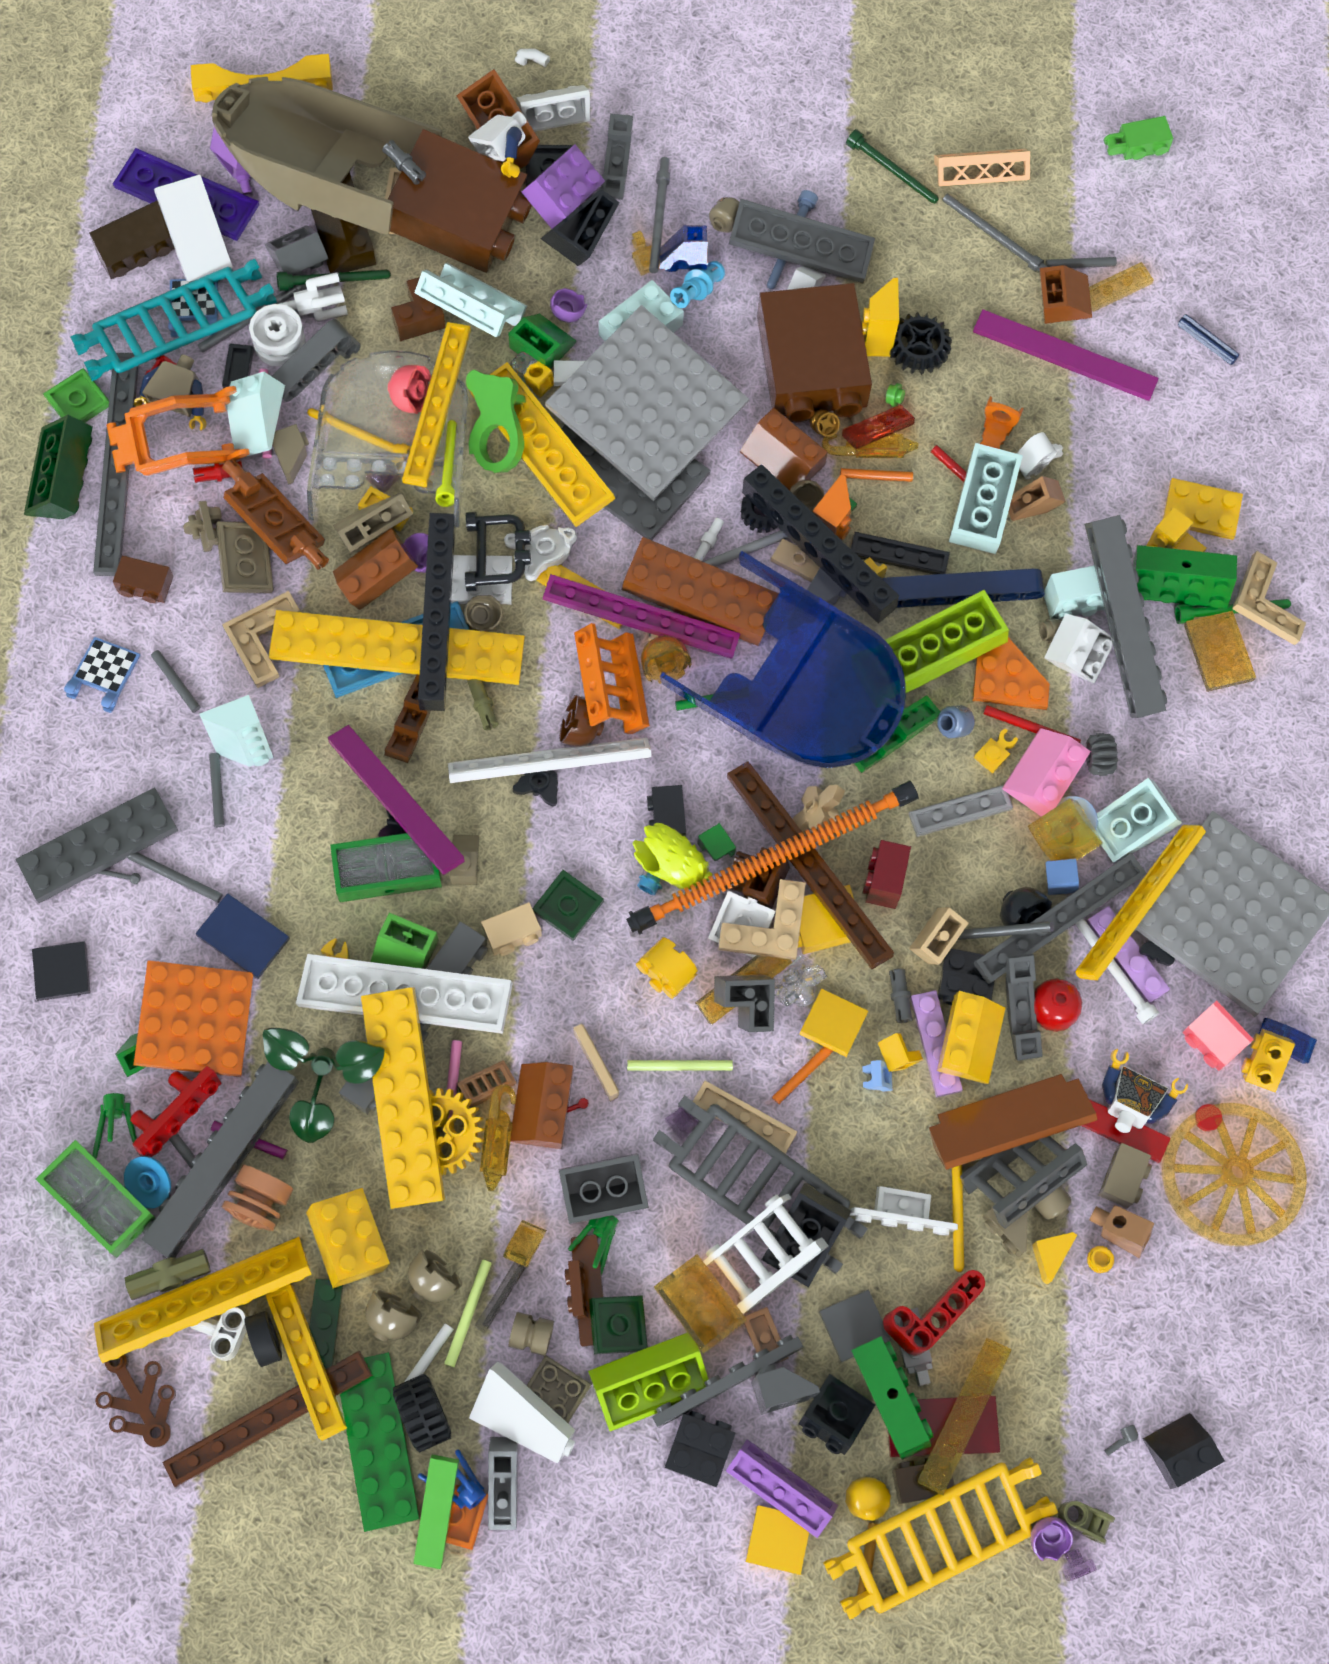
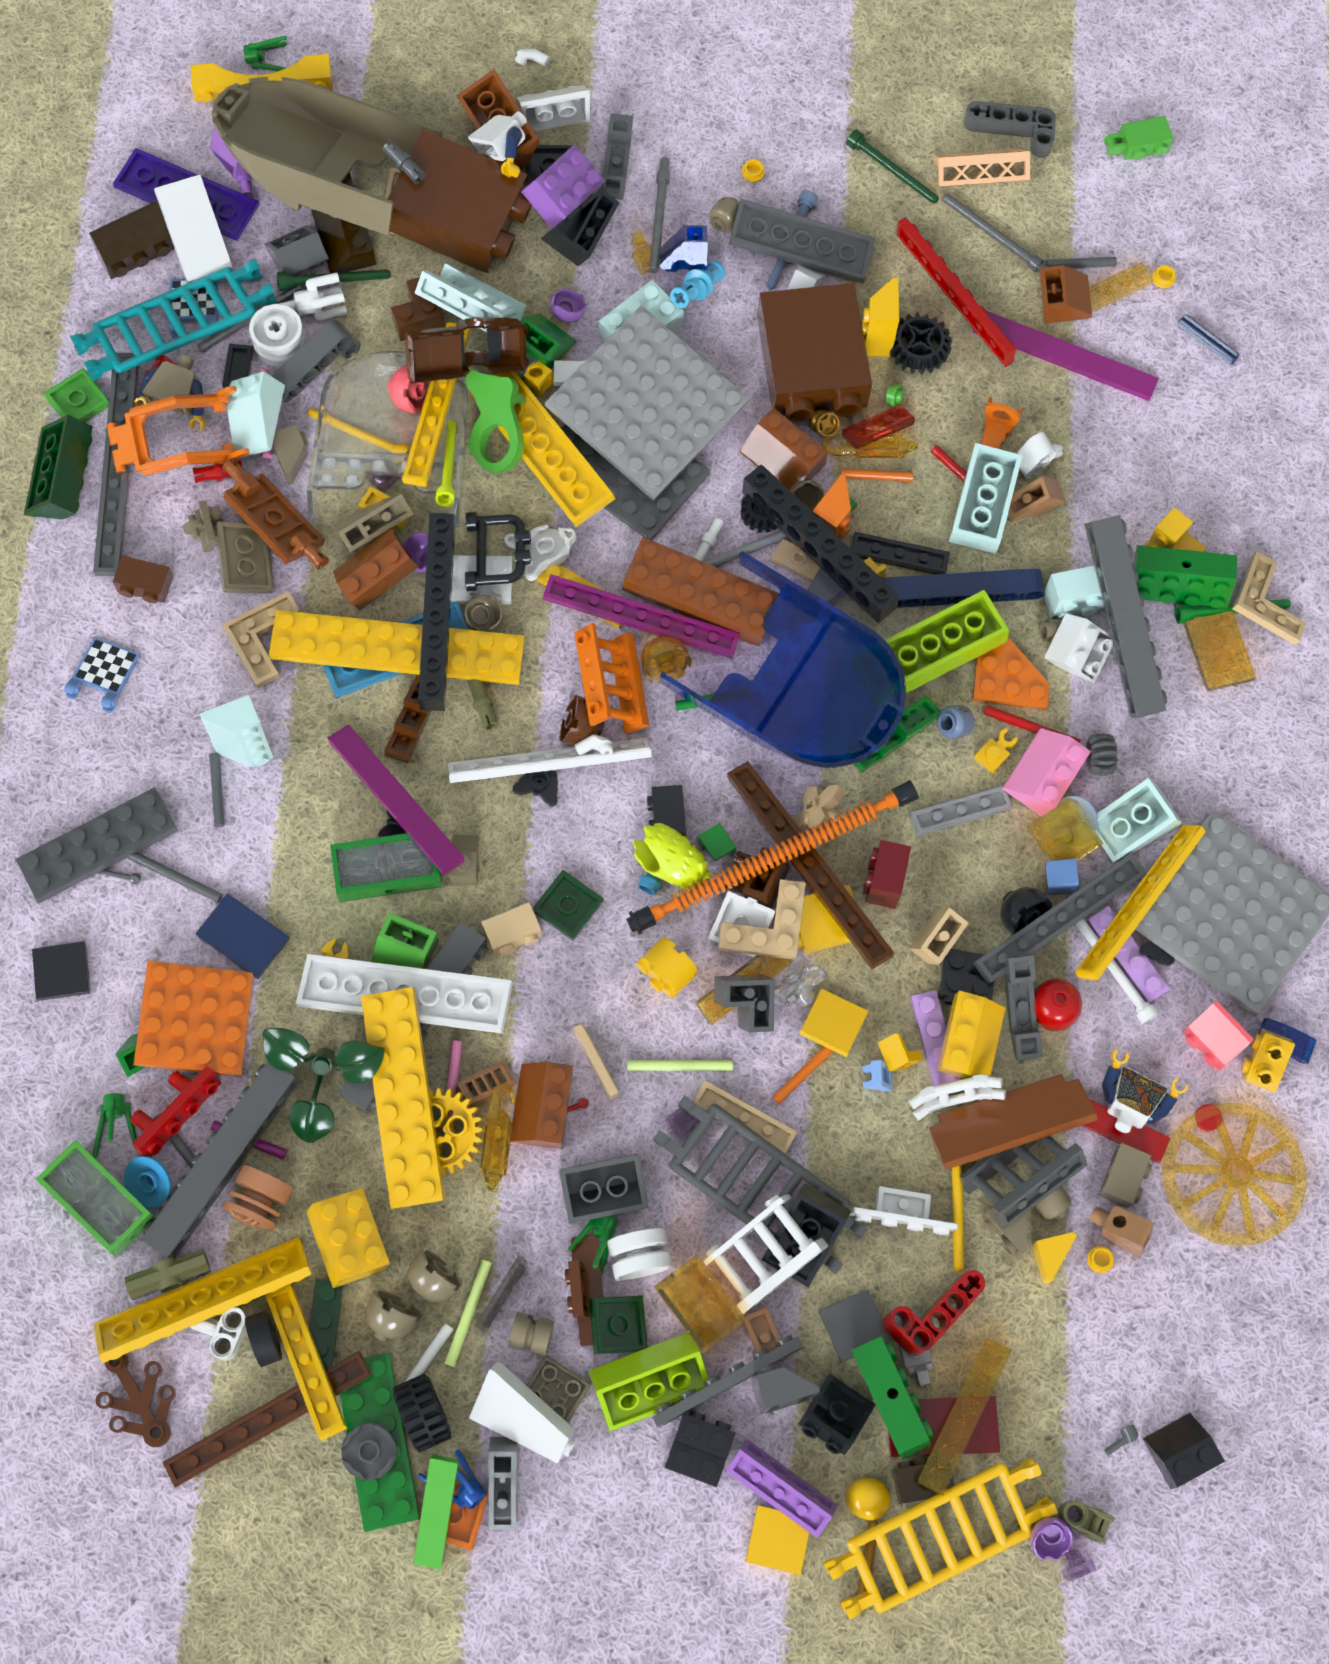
(175, 681): dark grey bar -> none
(255, 52): none -> green plant
(369, 1451): none -> dark grey tile
(441, 355): none -> reddish brown piece
(524, 1243): clear yellow tile -> none
(597, 743): none -> white arm
(639, 1254): none -> white wheel
(753, 170): none -> yellow plate
(900, 996): dark grey pin -> none
(938, 1096): none -> white piece
(955, 291): none -> red plate
(1007, 930): dark grey bar -> none
(1014, 121): none -> dark grey beam
(1164, 276): none -> yellow plate
(1210, 508): yellow plate -> none

